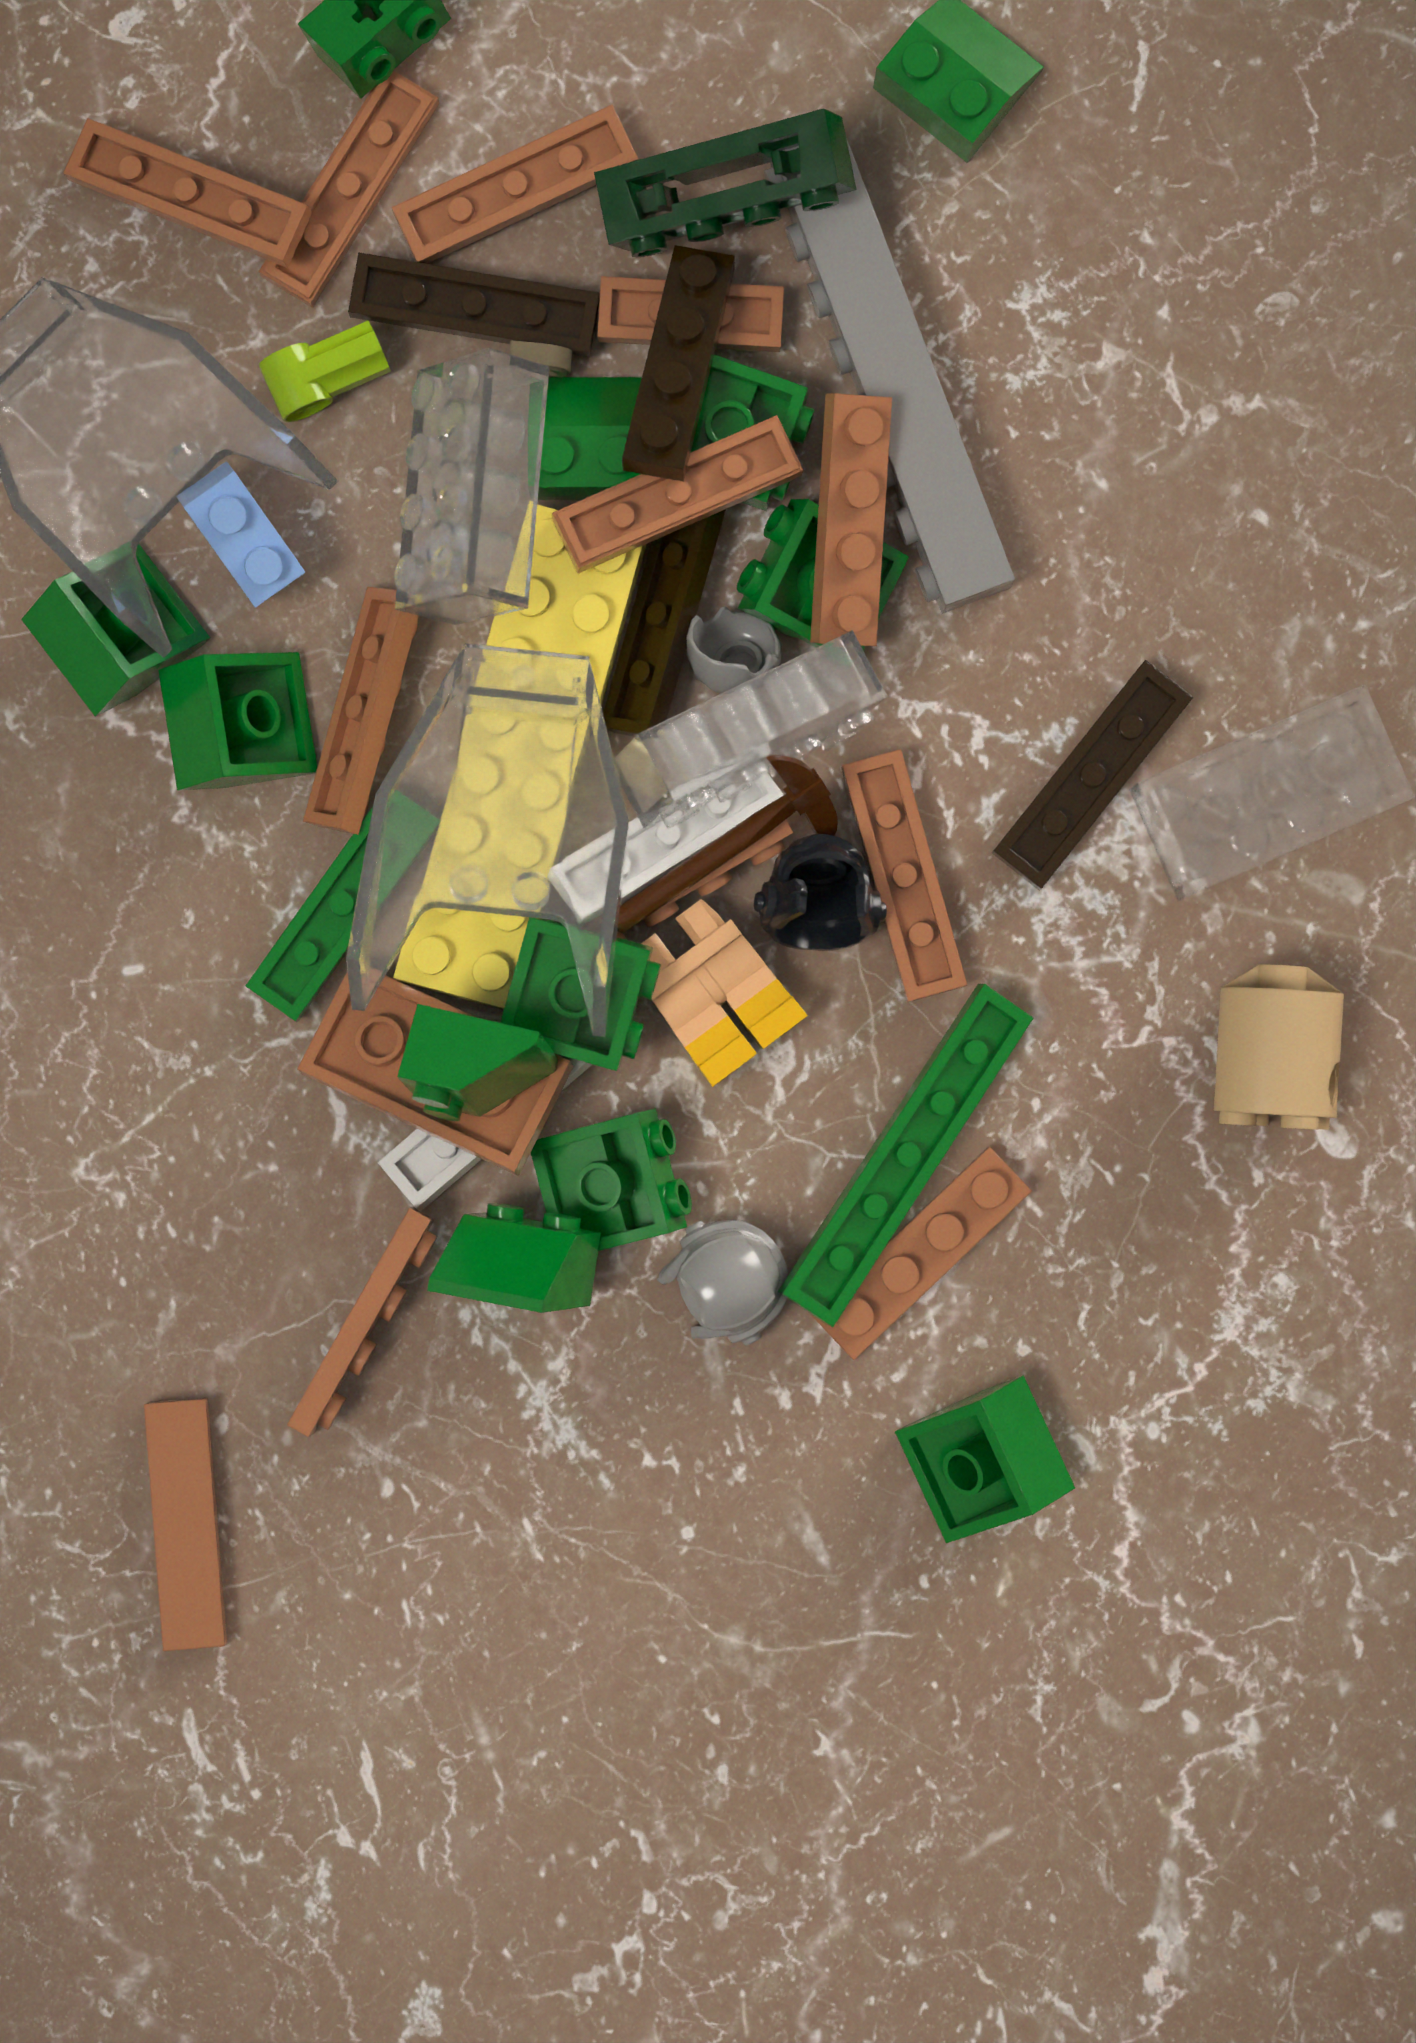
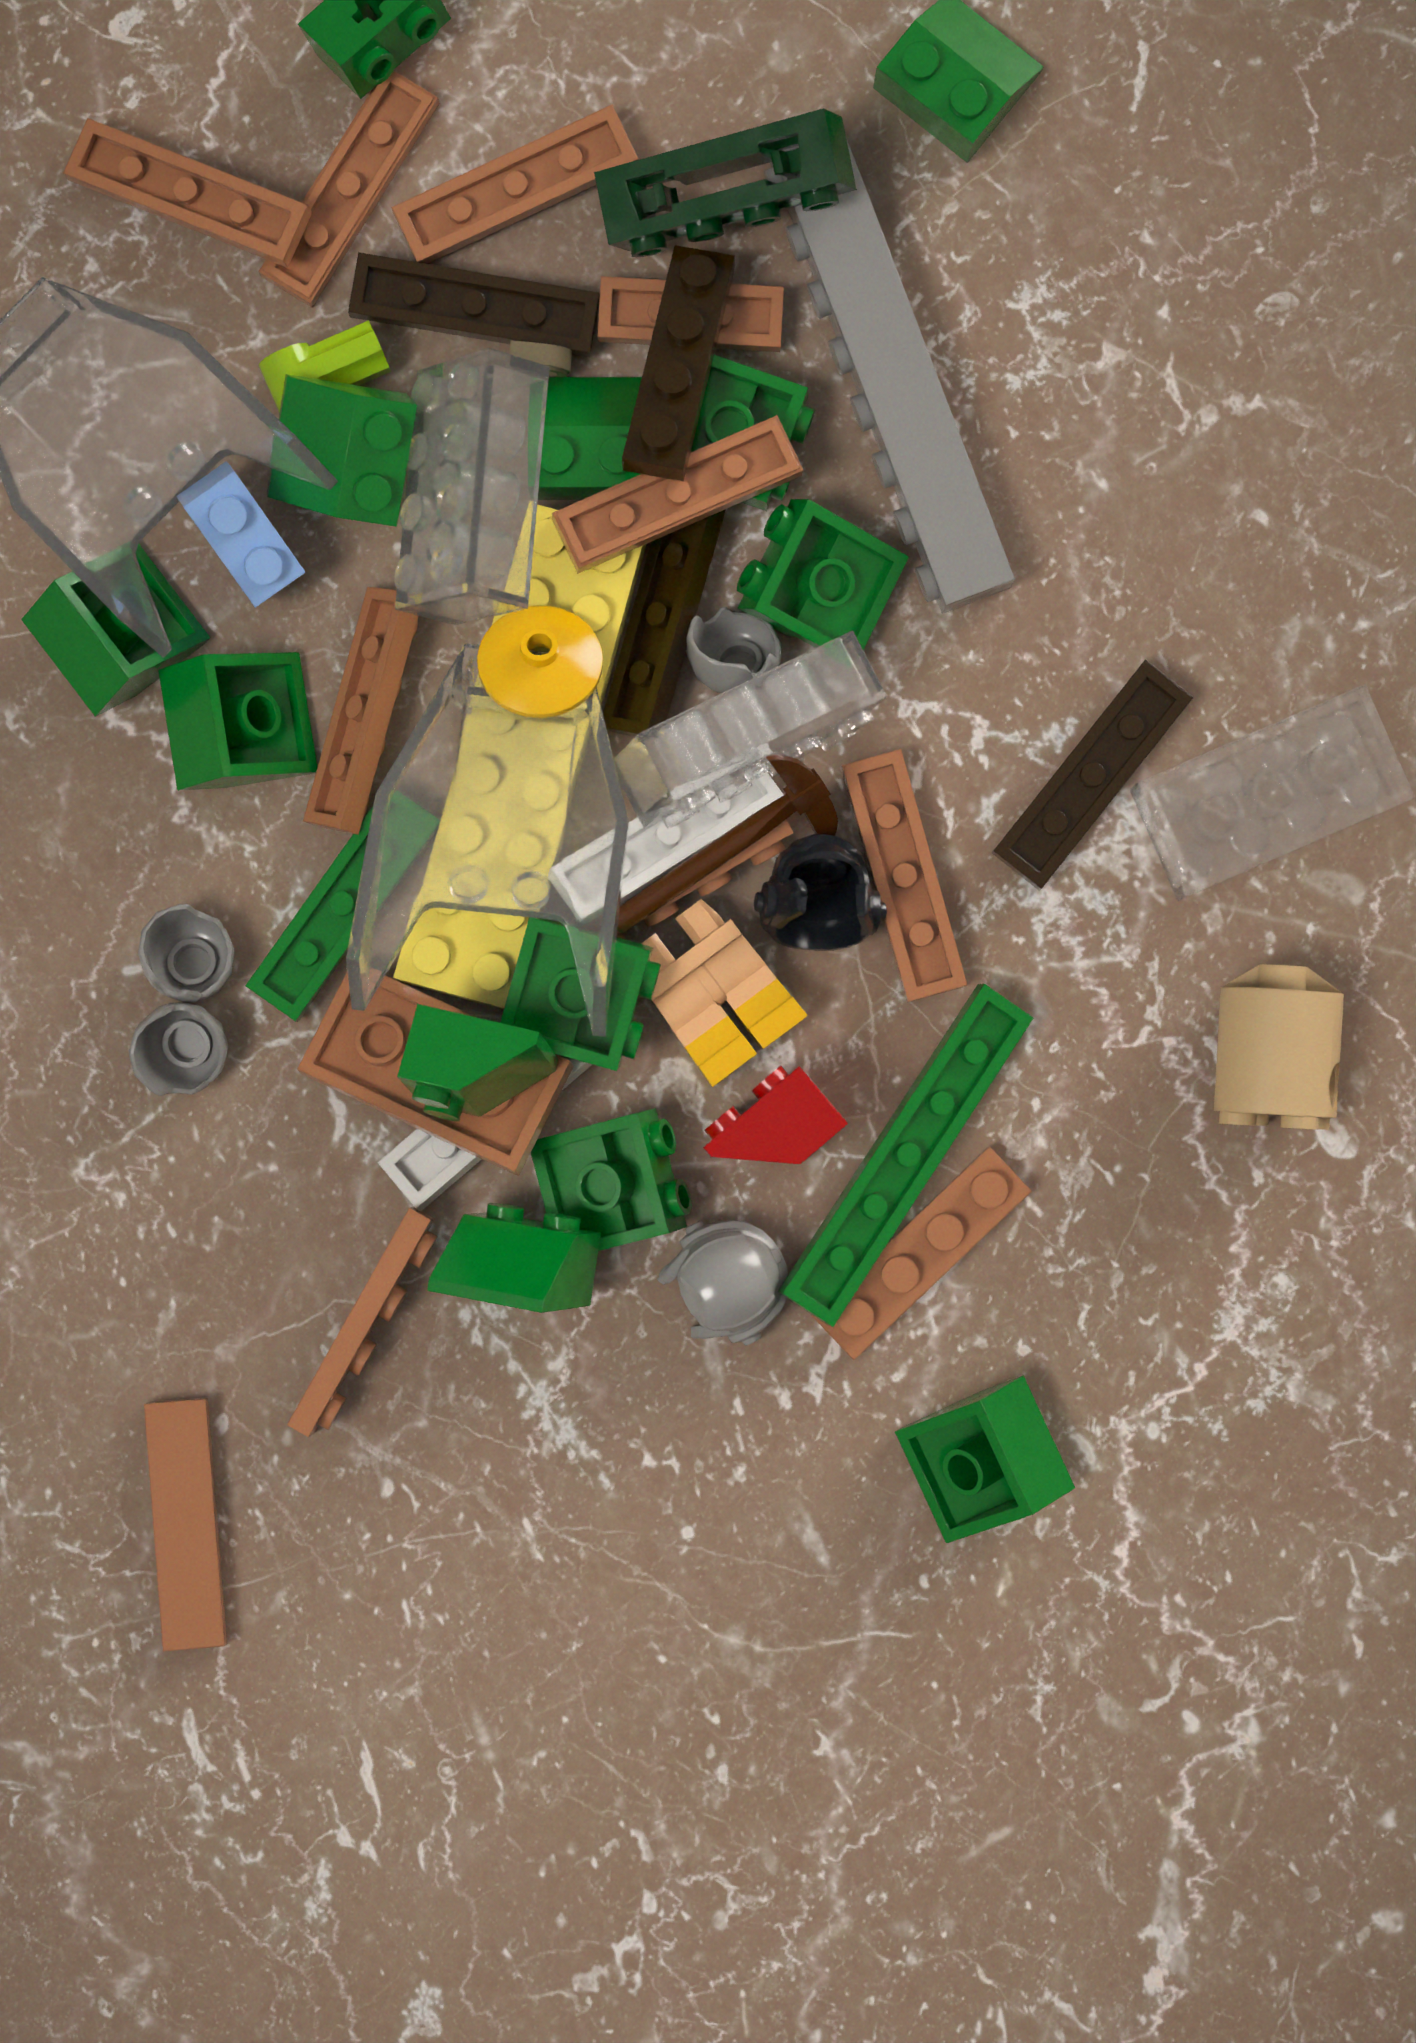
(178, 1049): none -> light grey hair
(186, 953): none -> light grey hair
(358, 438): none -> green slope
(540, 683): none -> yellow dish
(781, 1127): none -> red slope
(851, 517): nougat plate -> none

